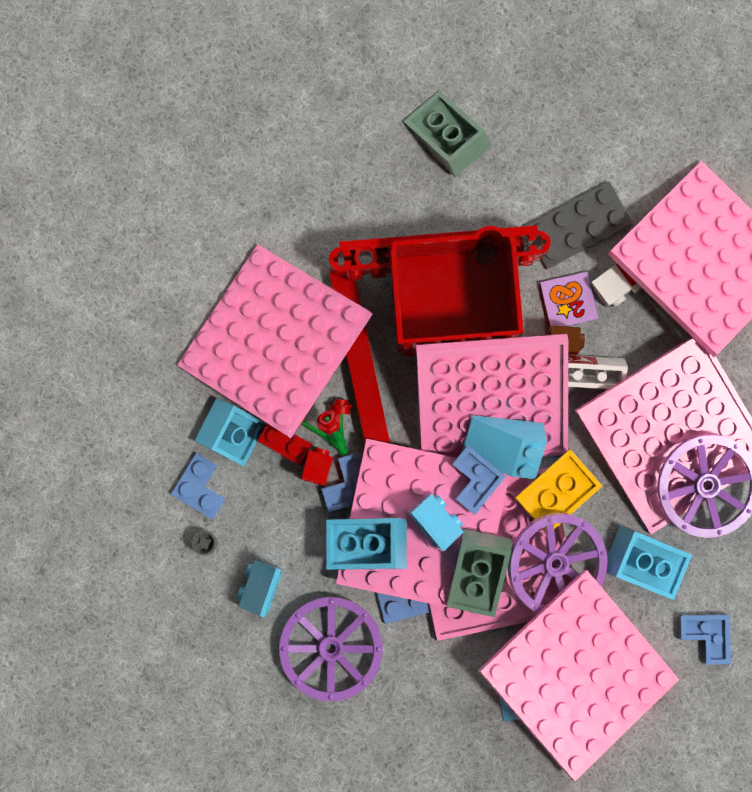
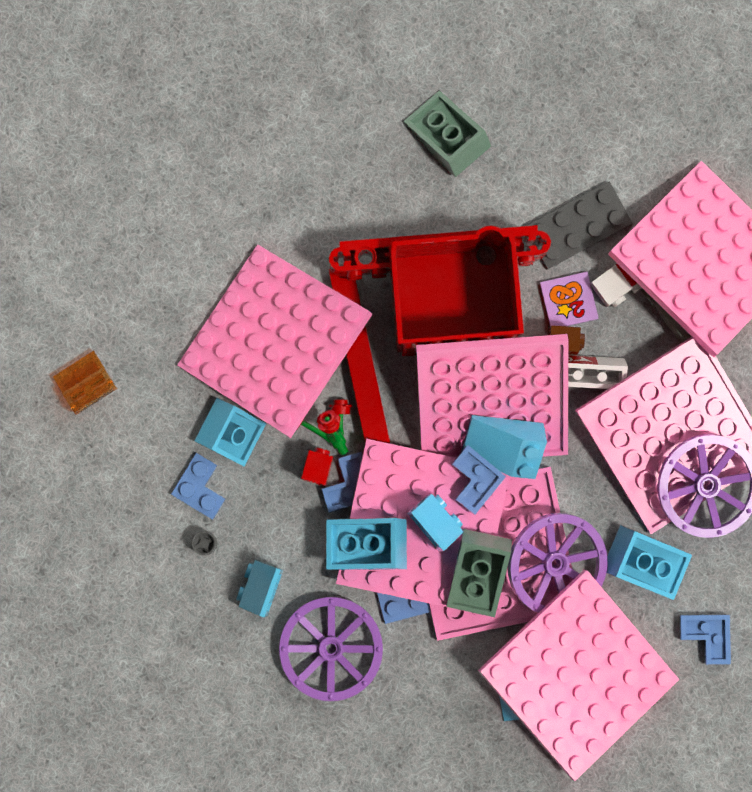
(85, 382): none -> clear orange brick
(292, 449): red brick -> none
(559, 488): yellow plate -> none

